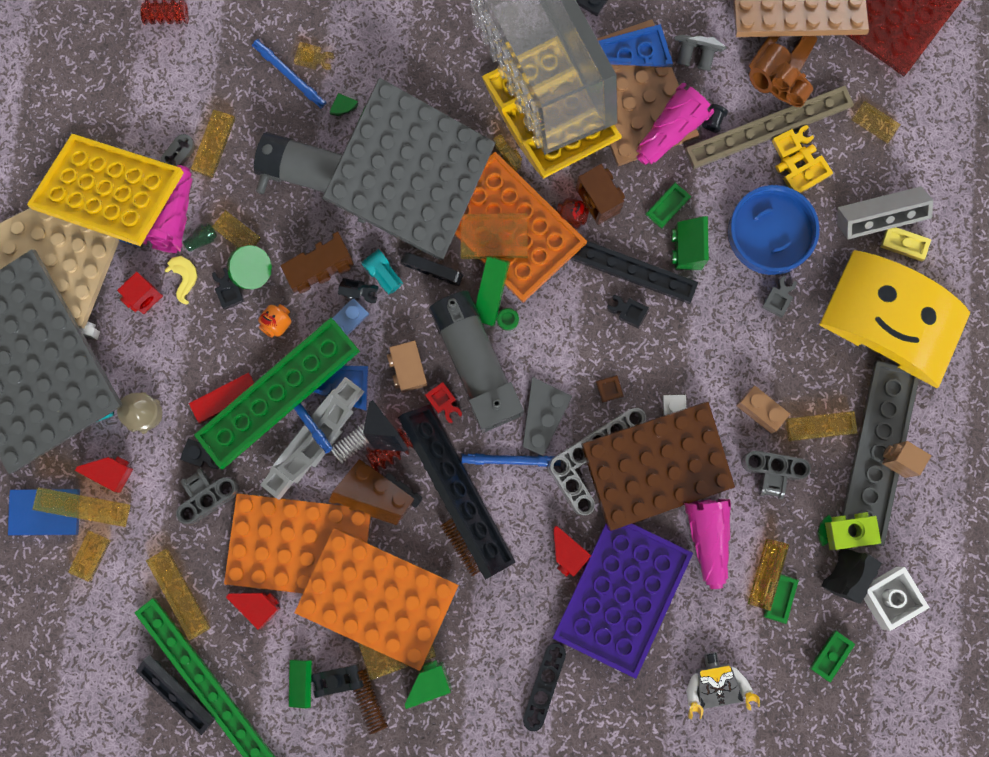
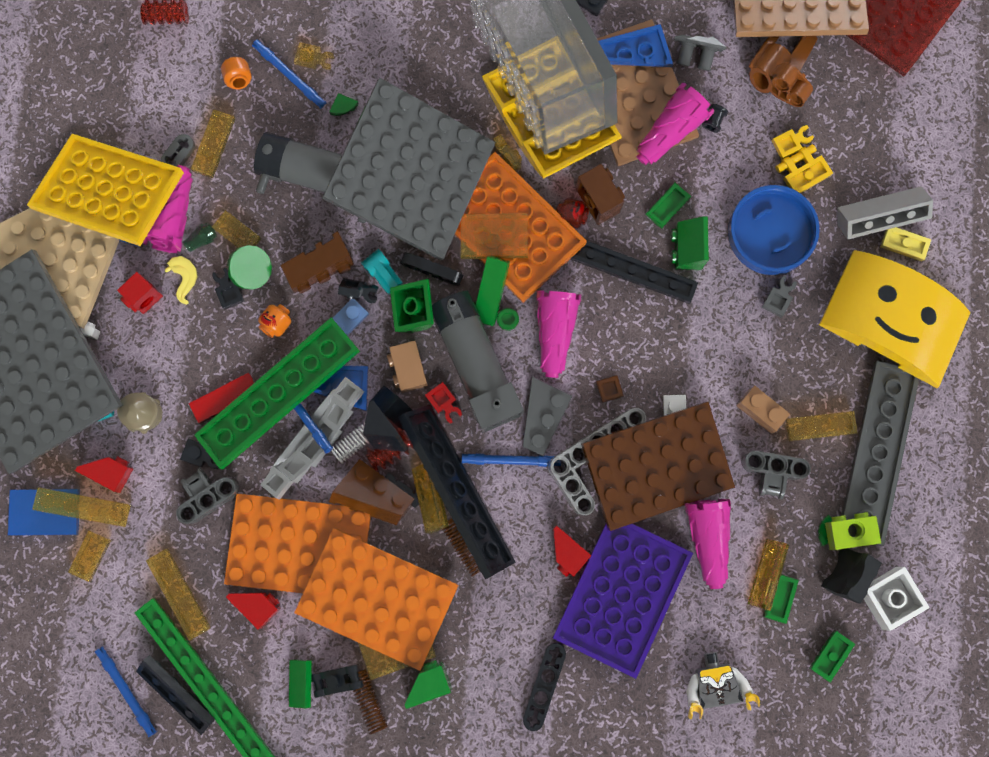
(110, 667): none -> blue piece
(236, 73): none -> orange head
(391, 405): none -> black slope
(412, 306): none -> green slope
(430, 502): none -> clear yellow plate
(556, 324): none -> dark pink cone
(631, 312): black plate -> none
(768, 127): dark tan plate -> none
(876, 122): clear yellow tile -> none
(905, 459): medium nougat brick -> none

